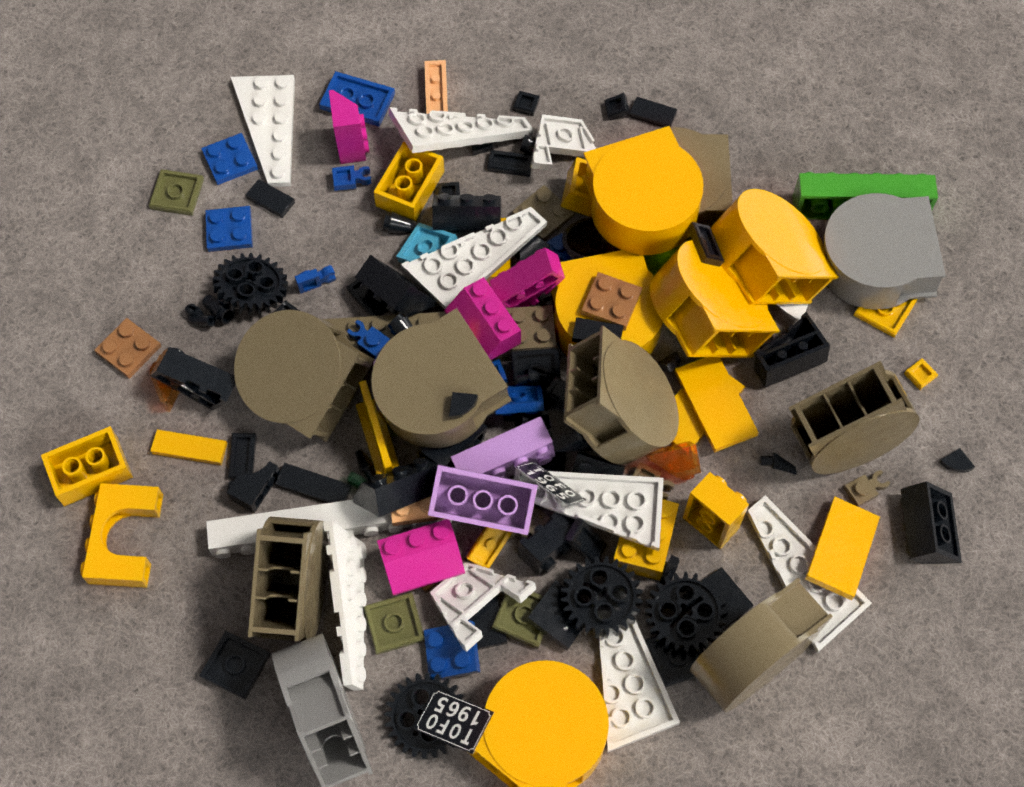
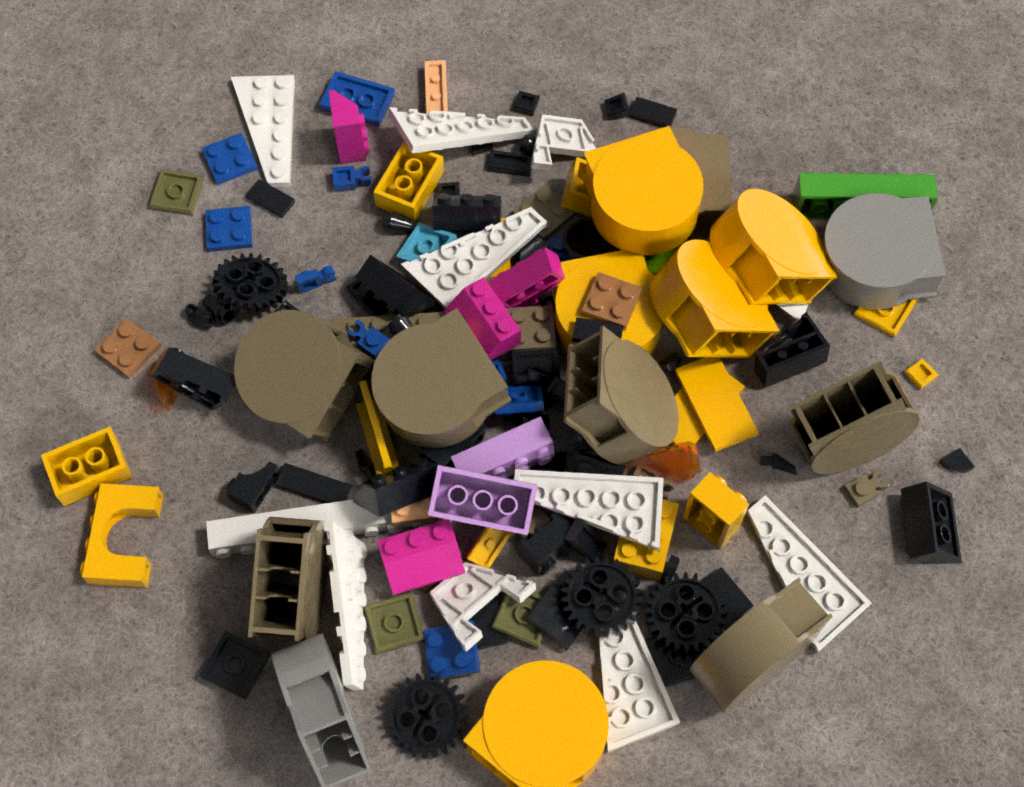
(189, 447): yellow tile -> none
(242, 454): black tile -> none
(355, 479): clear green tile -> none
(454, 720): black sticker -> none
(461, 404): black tile -> none
(550, 483): black sticker -> none
(705, 244): black tile -> none
(842, 548): yellow tile -> none

